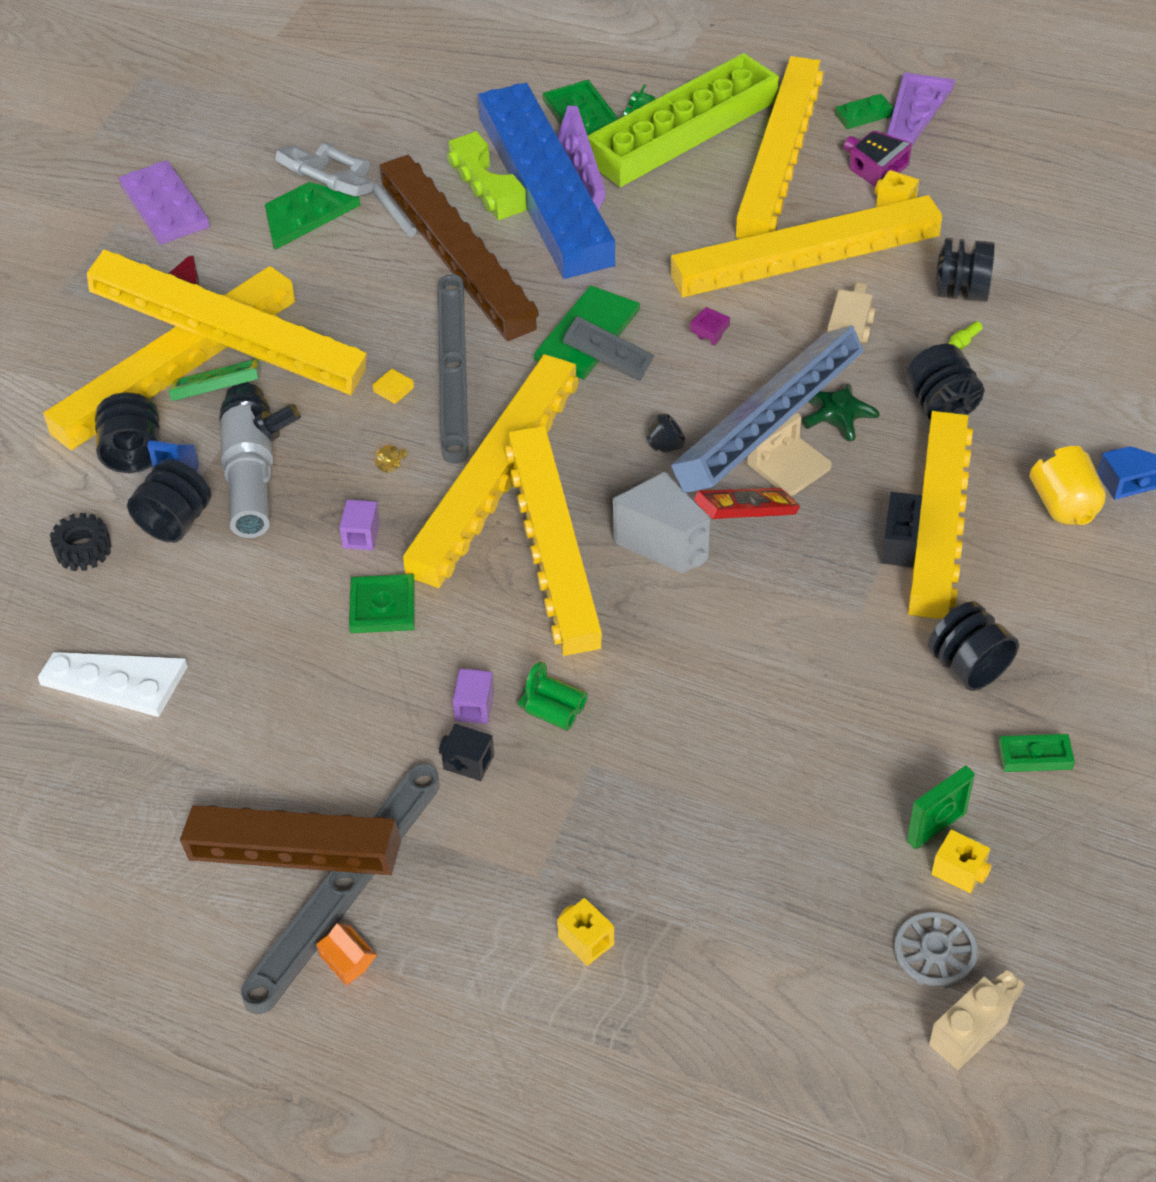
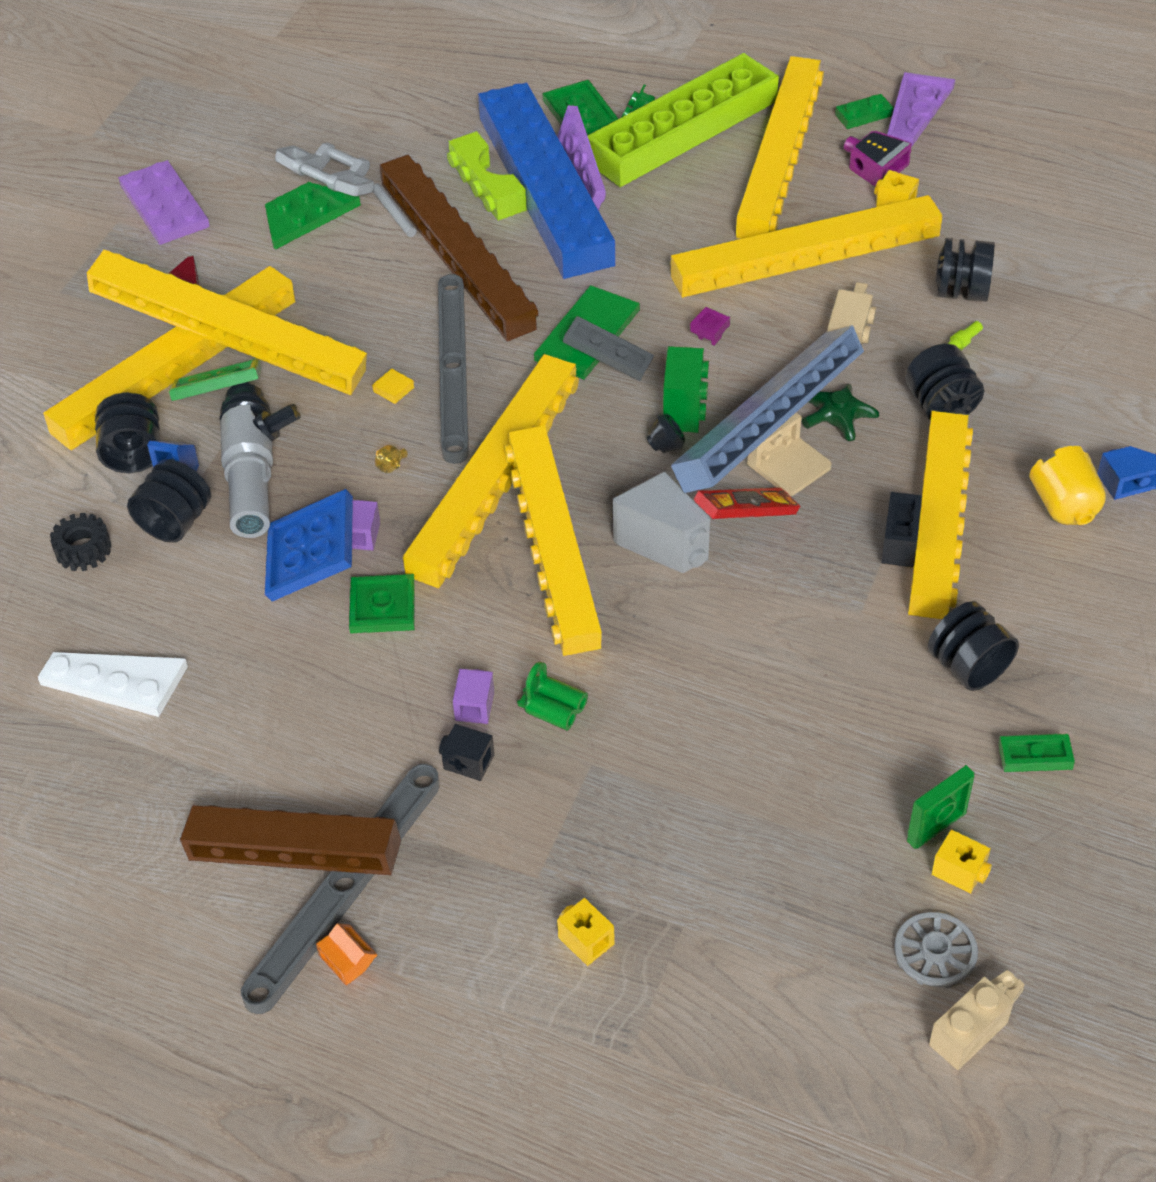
(309, 545): none -> blue plate
(685, 387): none -> green brick

